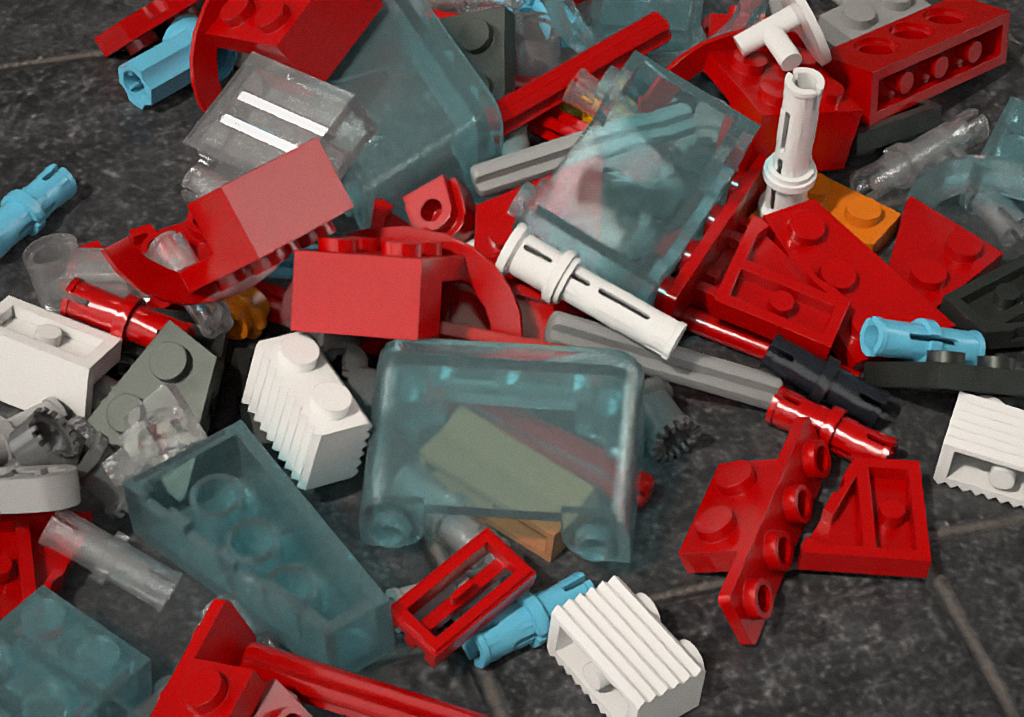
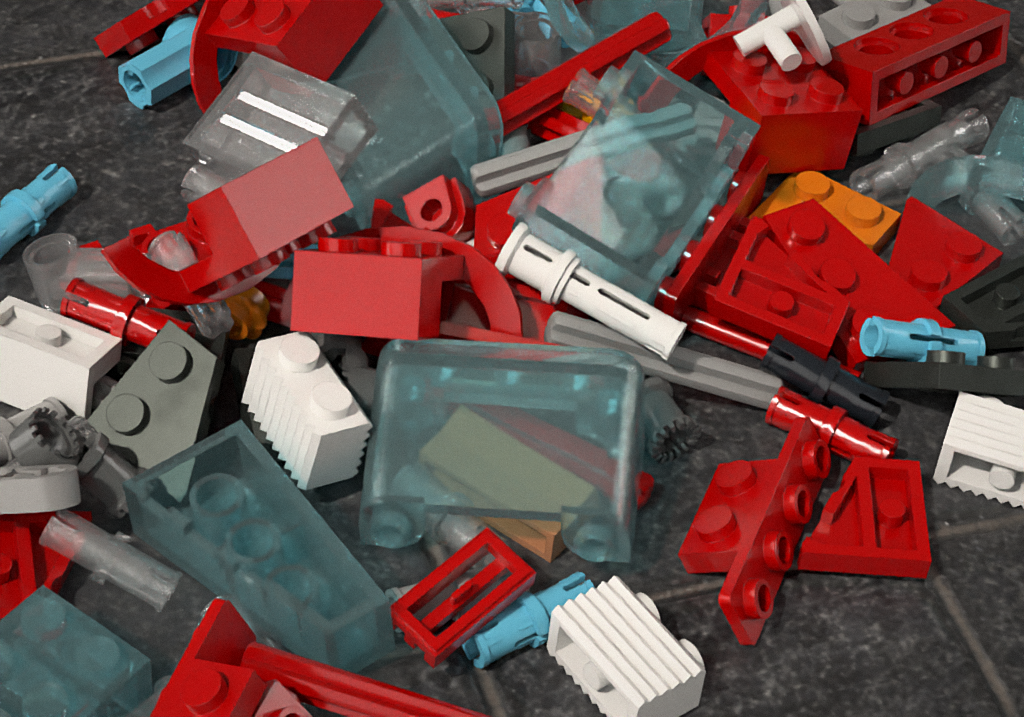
(154, 433): clear bracket -> none
(790, 169): white pin -> none

